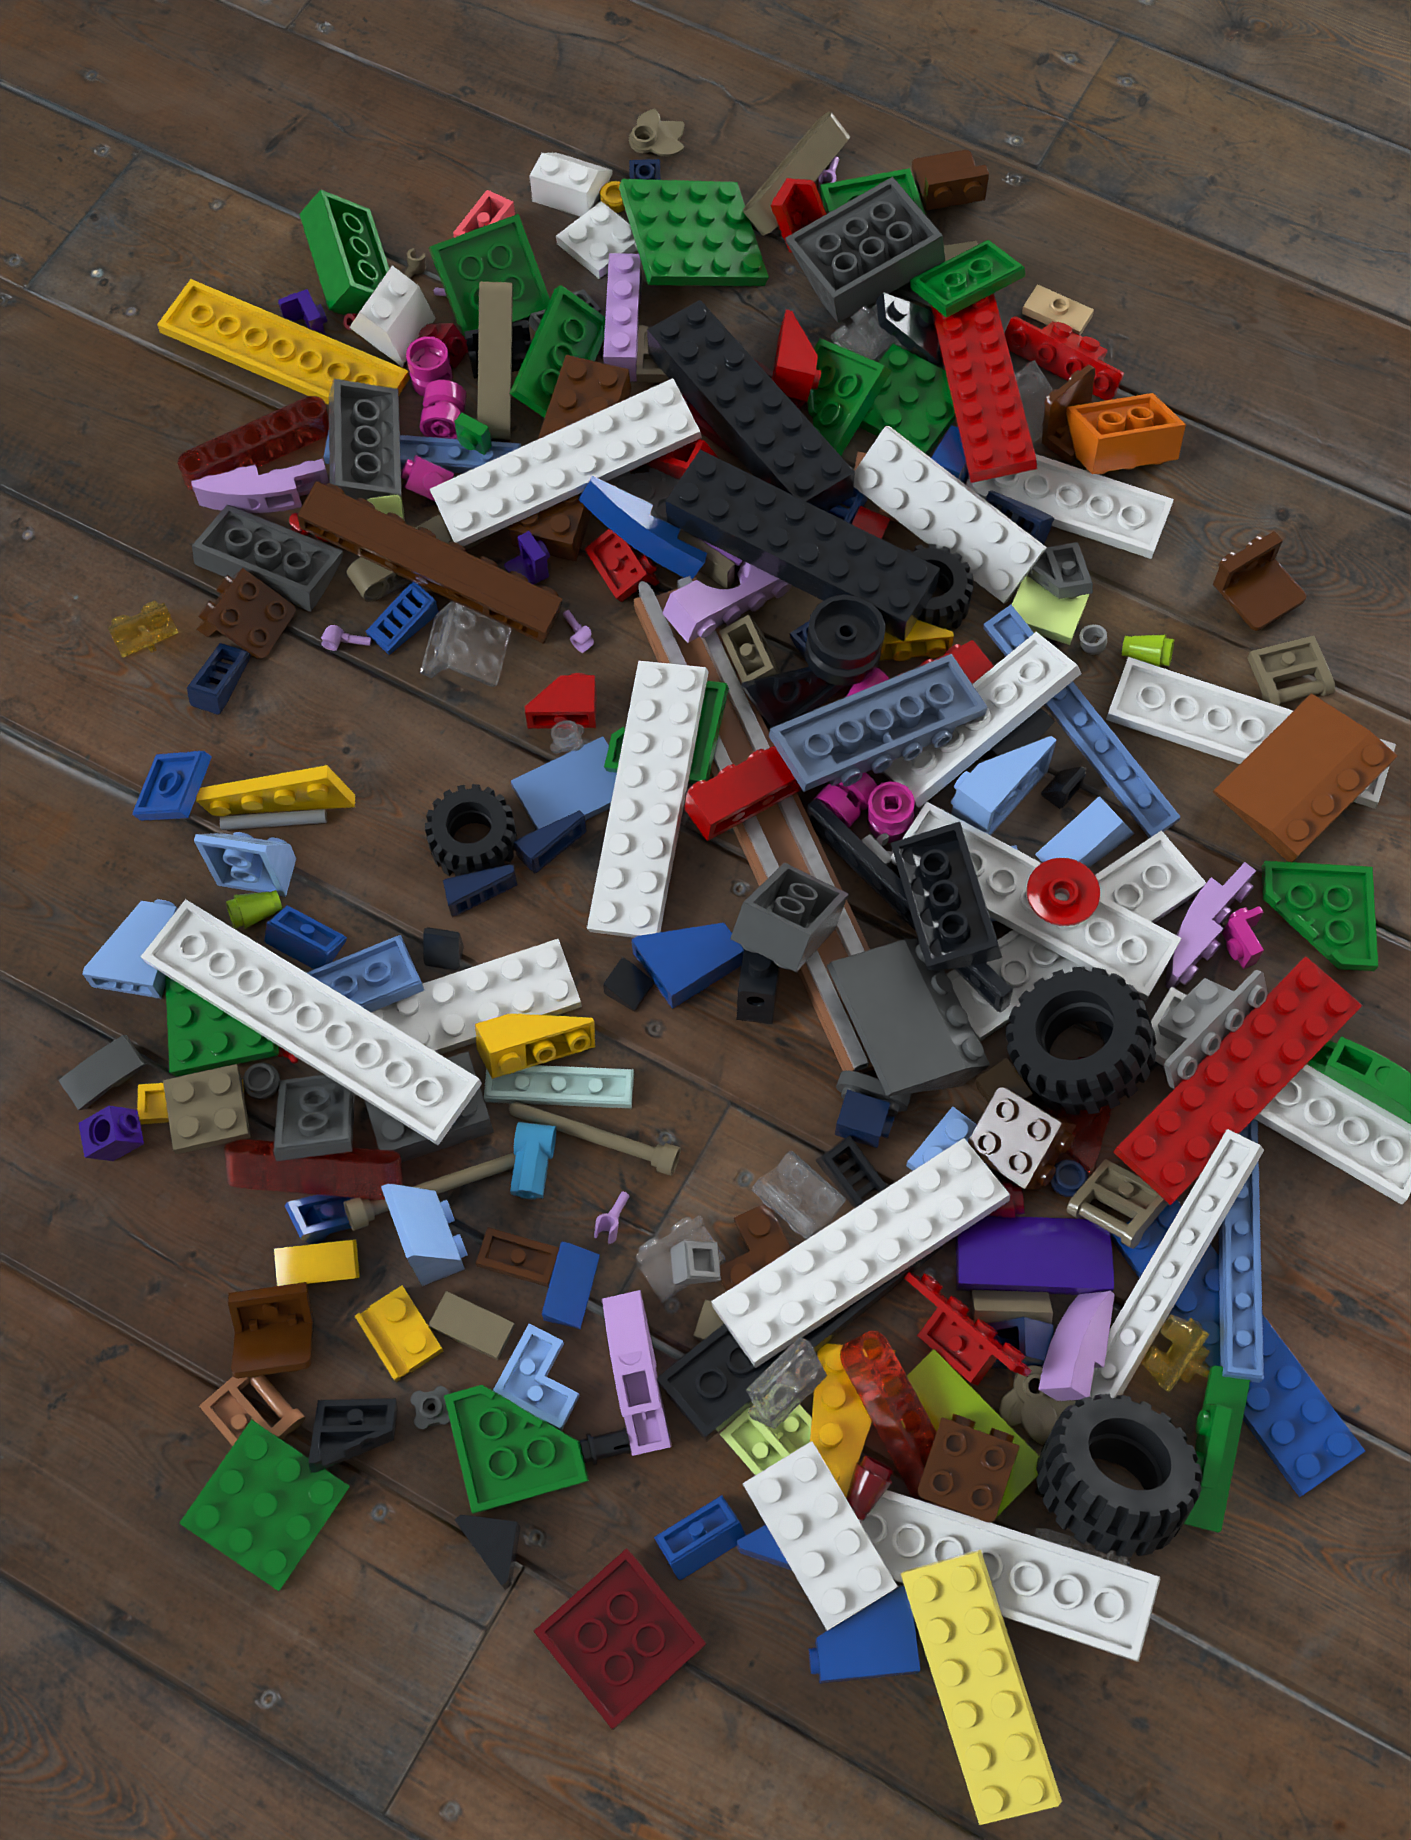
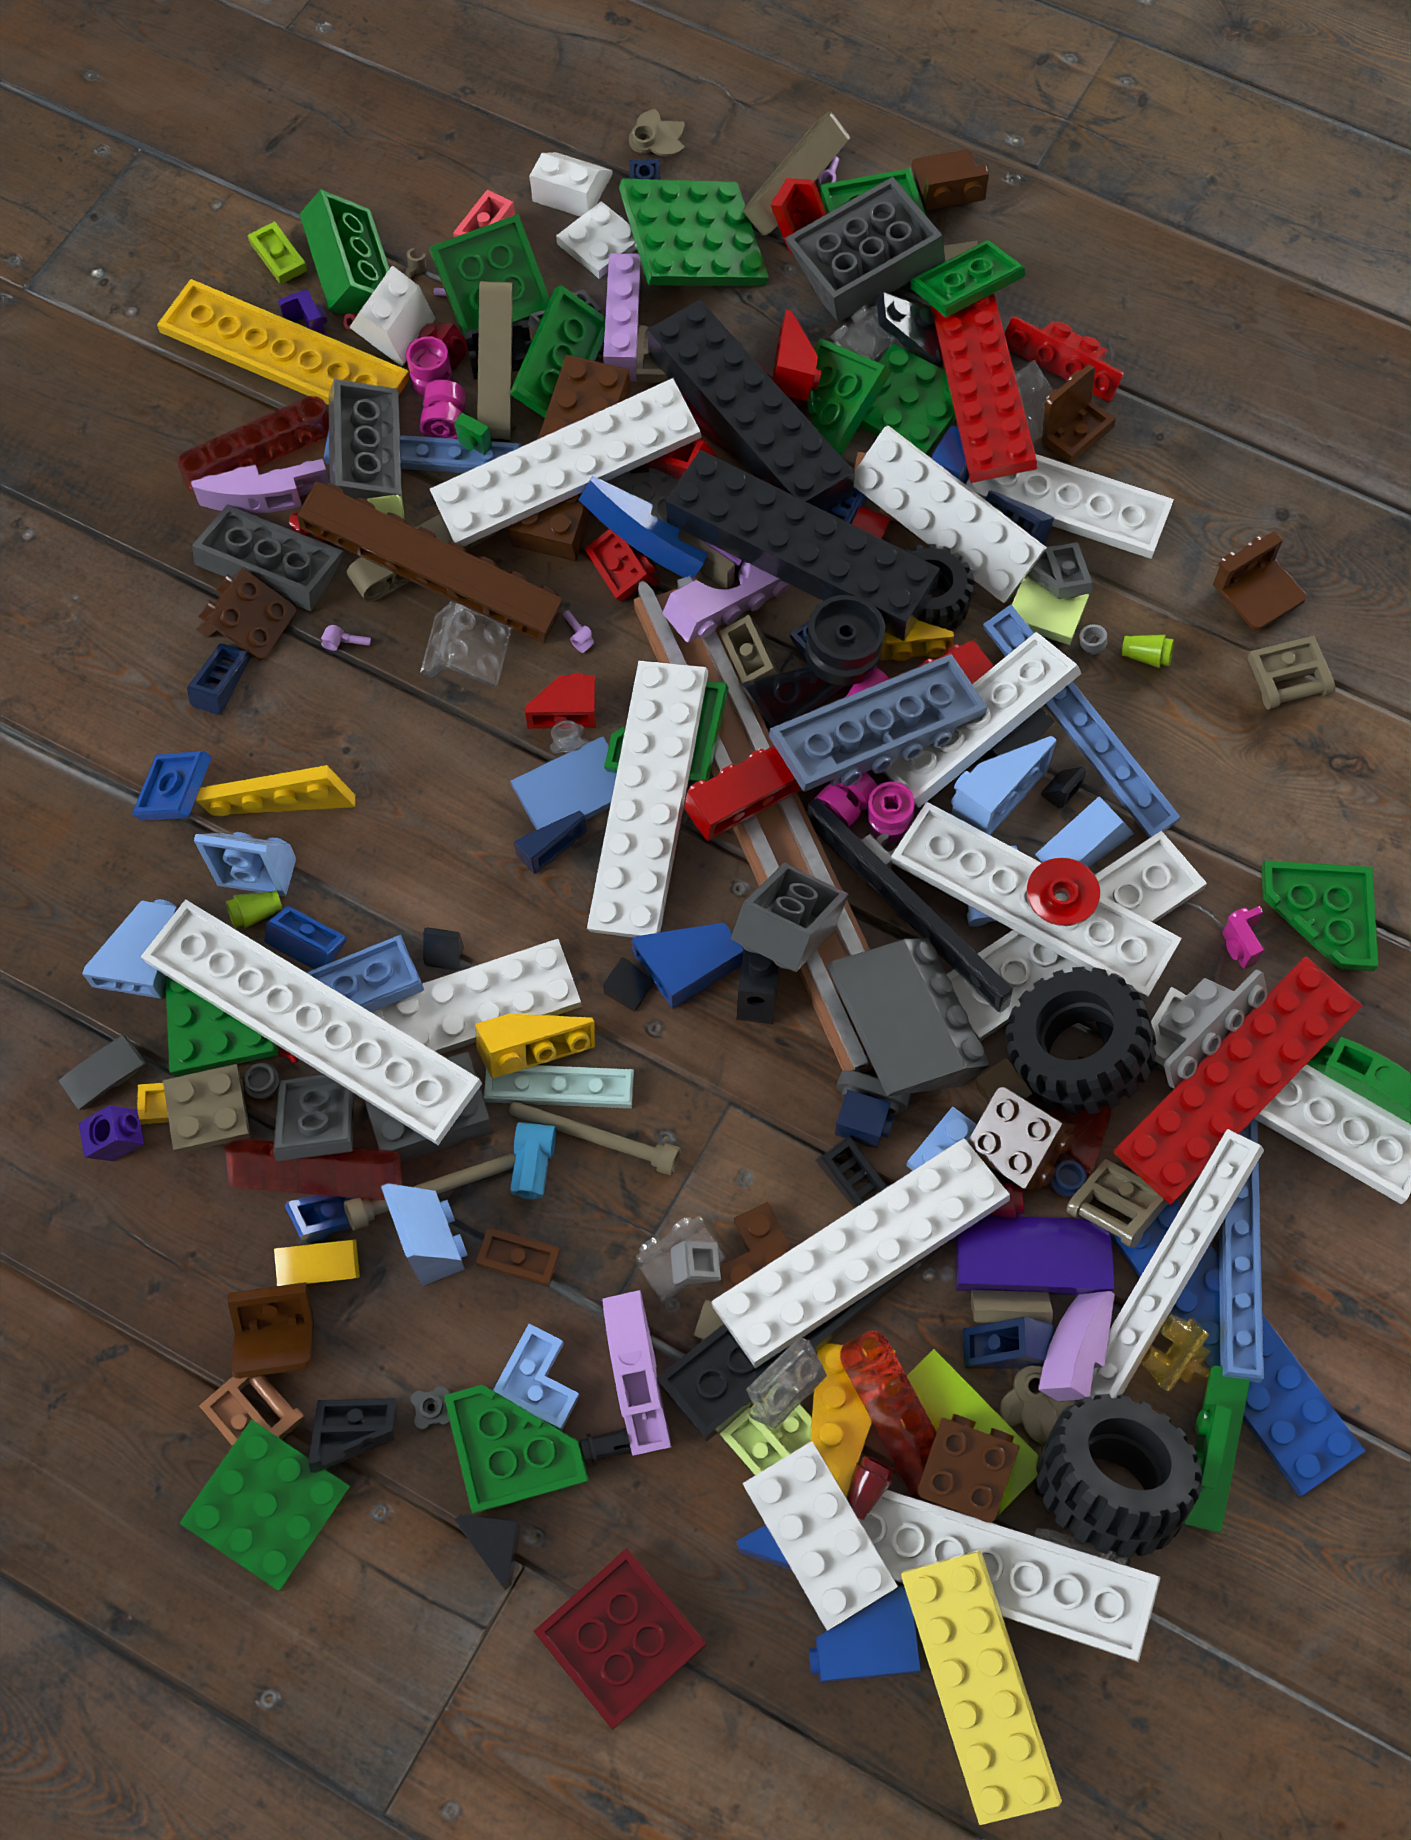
(142, 629): clear yellow hips -> none
(273, 819): light grey bar -> none
(277, 253): none -> lime plate
(395, 611): blue slope -> none
(399, 1333): yellow plate -> none
(422, 475): dark pink bracket -> none
(464, 808): black tyre -> none
(471, 1325): dark tan tile -> none
(475, 888): dark blue slope -> none
(532, 559): dark purple bracket -> none
(570, 1285): blue slope -> none
(609, 1221): lavender hand -> none
(611, 196): yellow tile -> none
(700, 1537): blue slope -> none
(799, 1195): clear bracket -> none
(945, 899): black slope -> none
(959, 1339): red bracket -> none
(1050, 307): tan plate -> none
(1125, 433): orange slope -> none
(1202, 716): white plate -> none
(1202, 924): lavender slope -> none
(1304, 776): dark orange slope -> none

